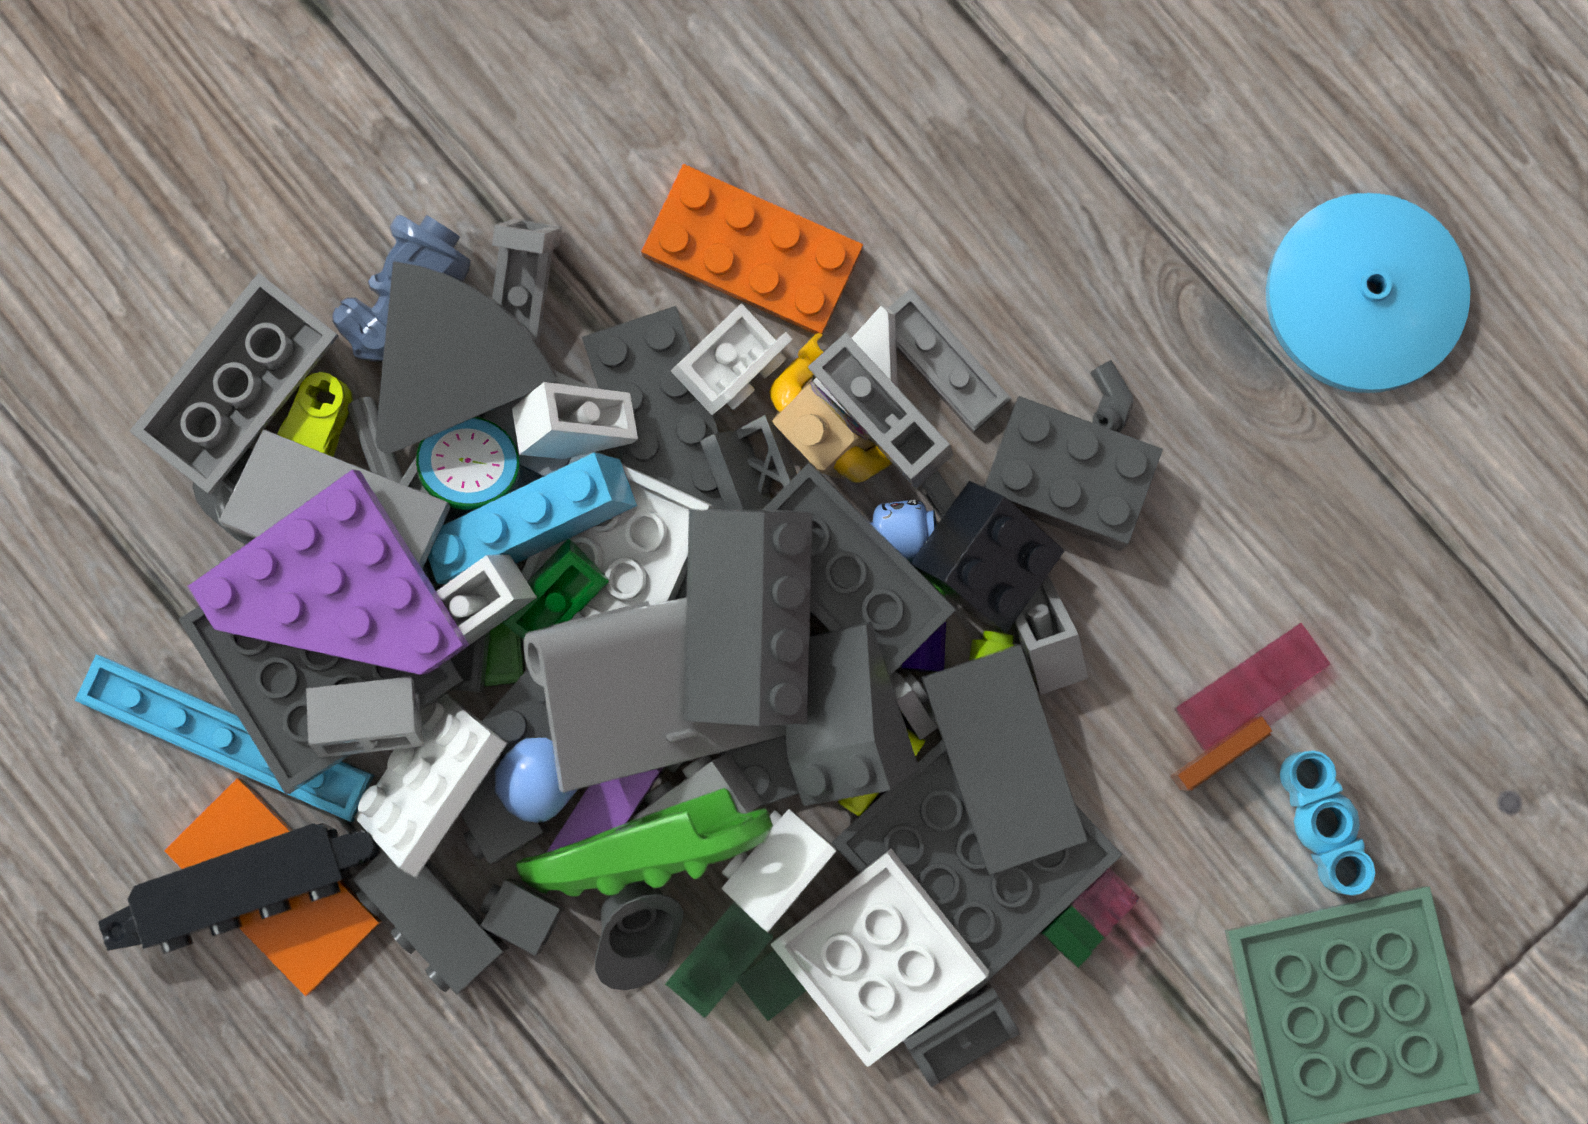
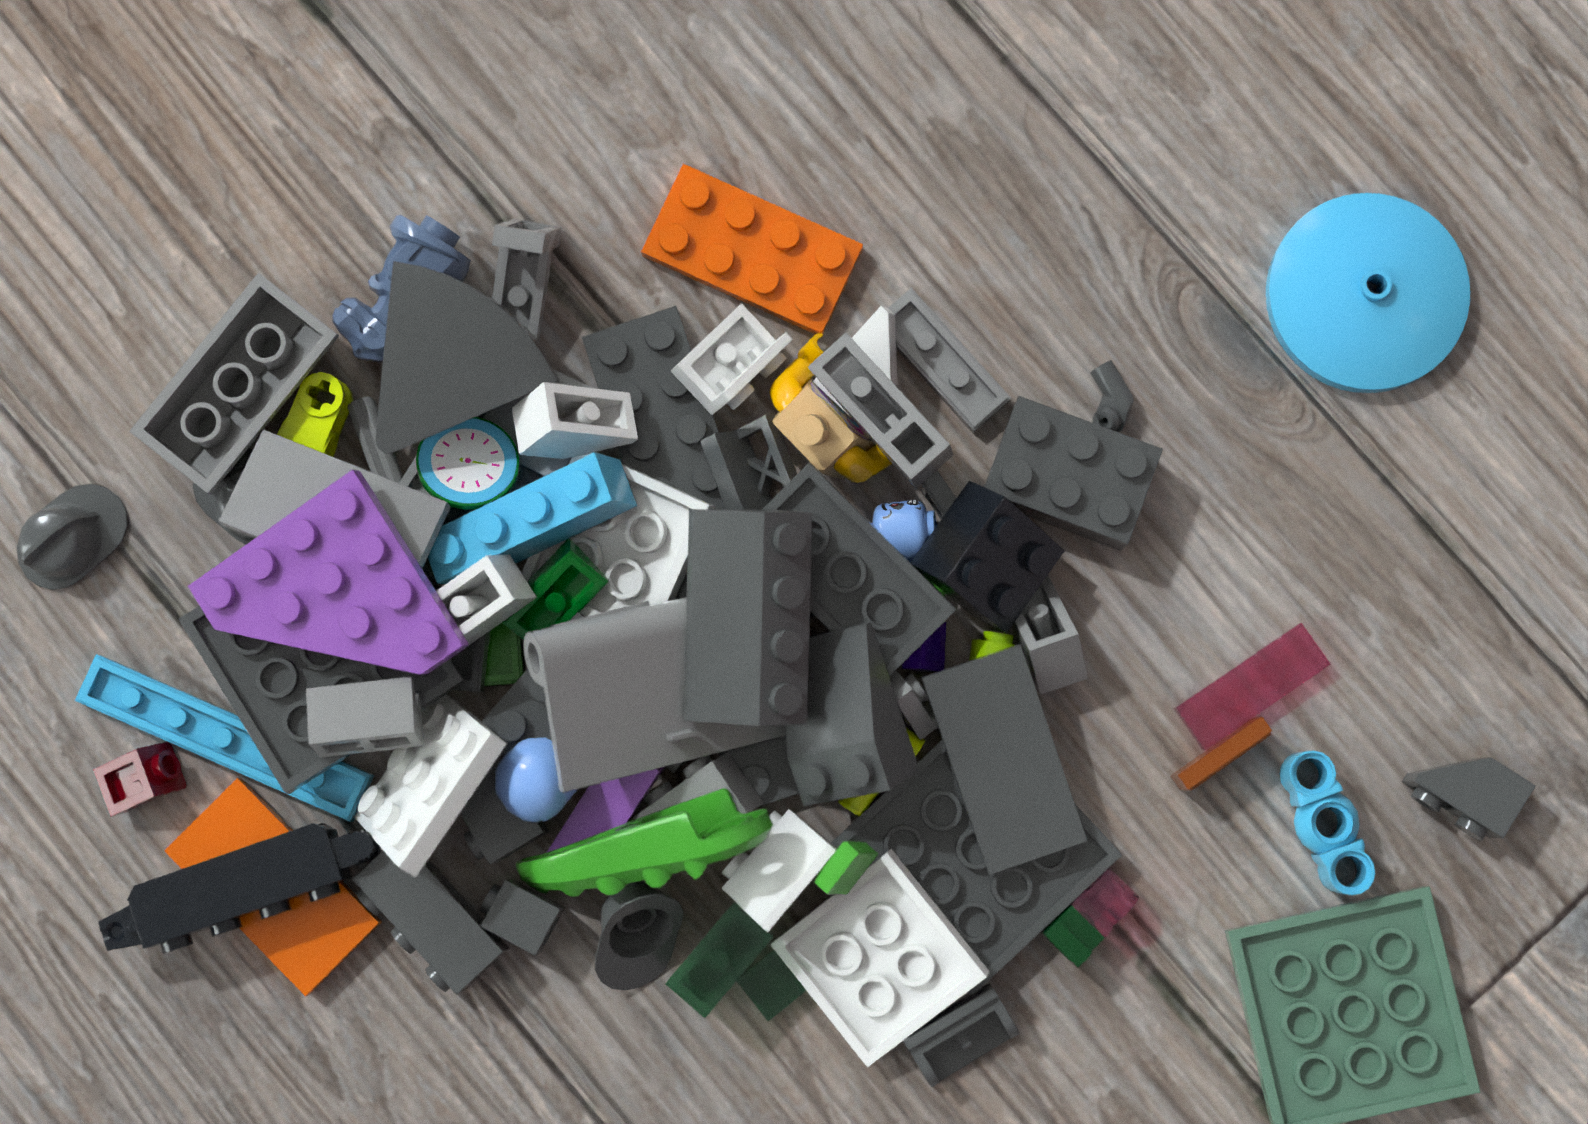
(71, 536): none -> dark grey piece
(139, 777): none -> dark red bracket
(845, 867): none -> bright green tile
(1476, 791): none -> dark grey slope

